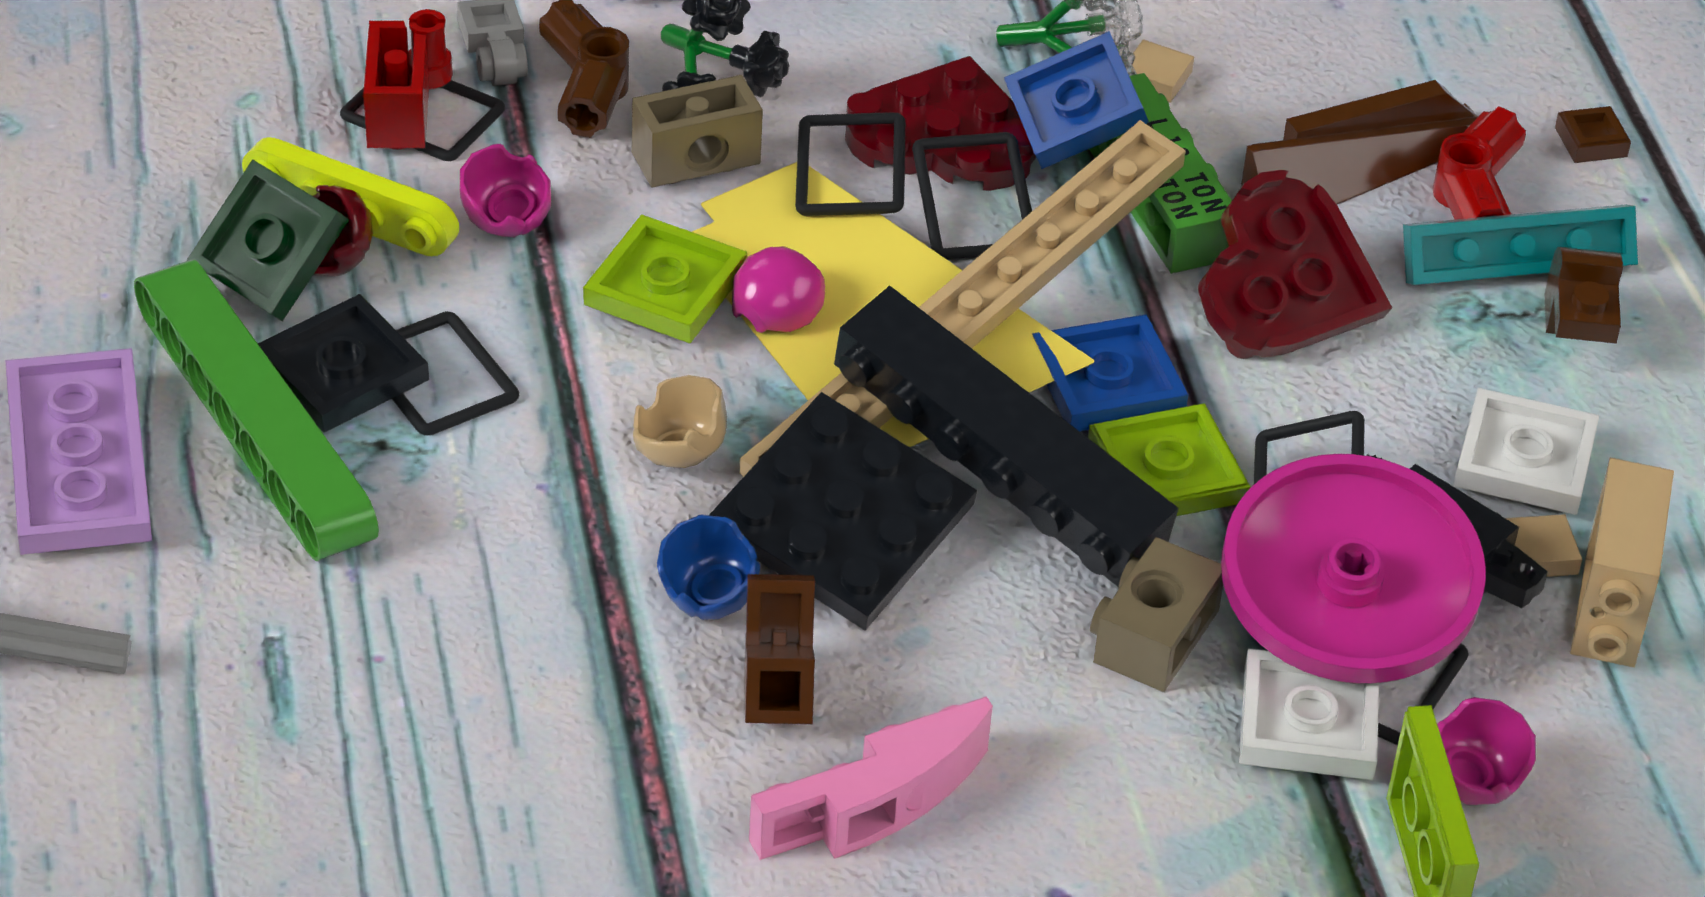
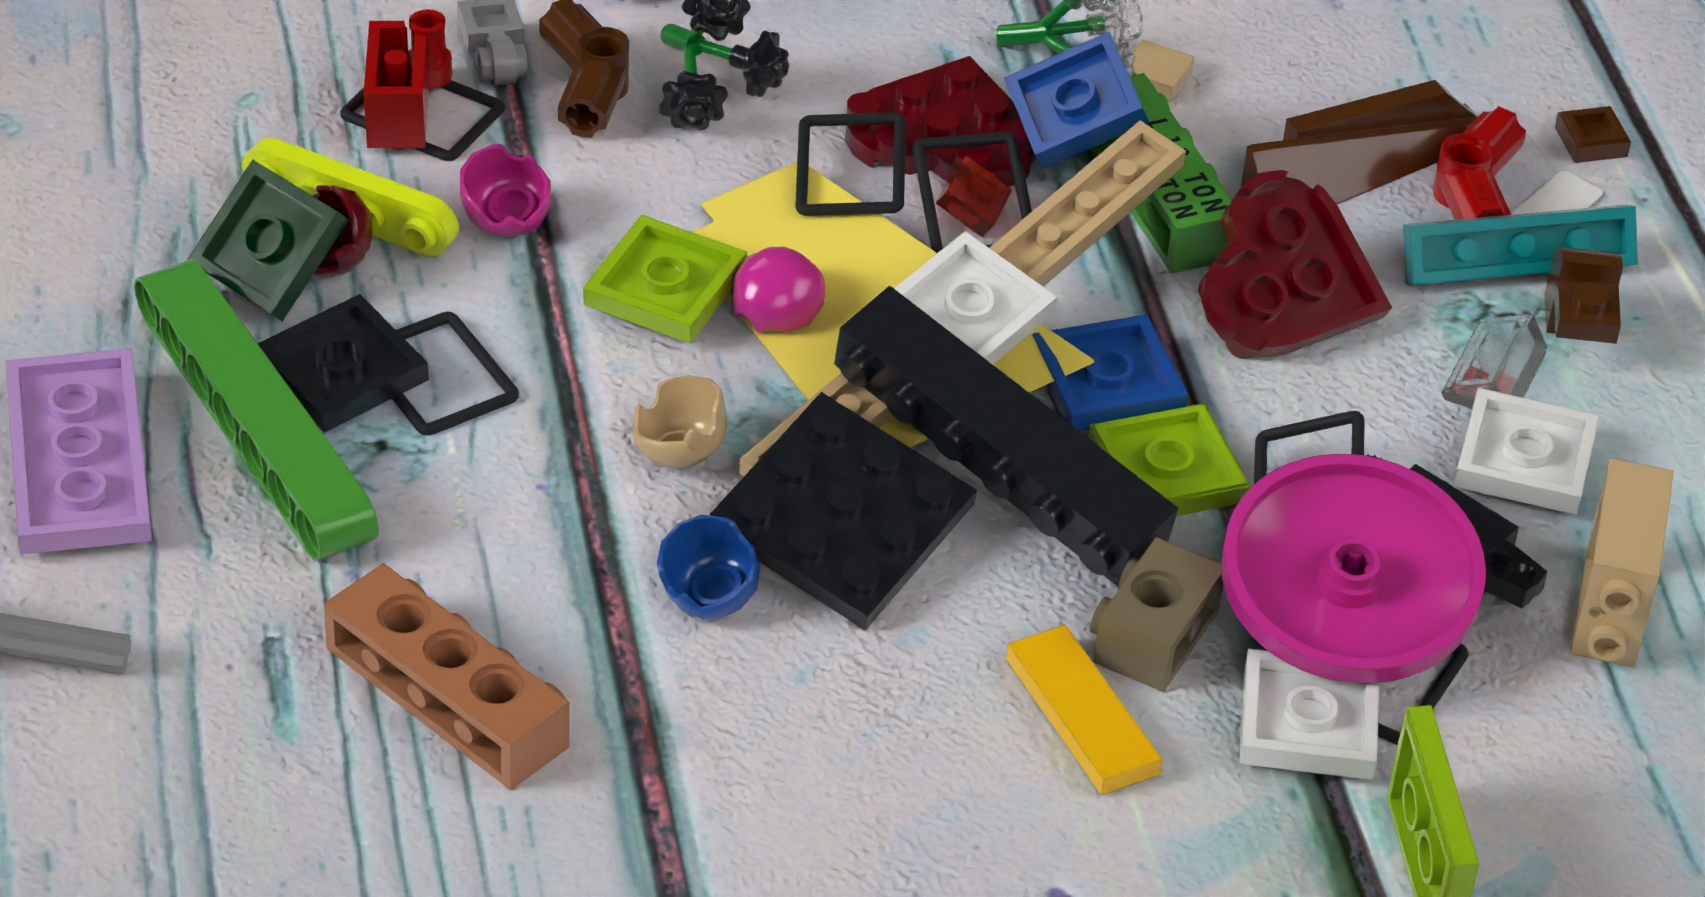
(447, 675): none -> nougat brick
(696, 131): dark tan brick -> none
(779, 649): reddish brown brick -> none
(896, 782): bright pink slope -> none
(974, 196): none -> clear red plate
(979, 297): none -> white plate
(1084, 709): none -> yellow tile
(1487, 750): dark pink hair -> none
(1498, 358): none -> clear slope
(1549, 543): tan tile -> none
(1561, 193): none -> white sticker

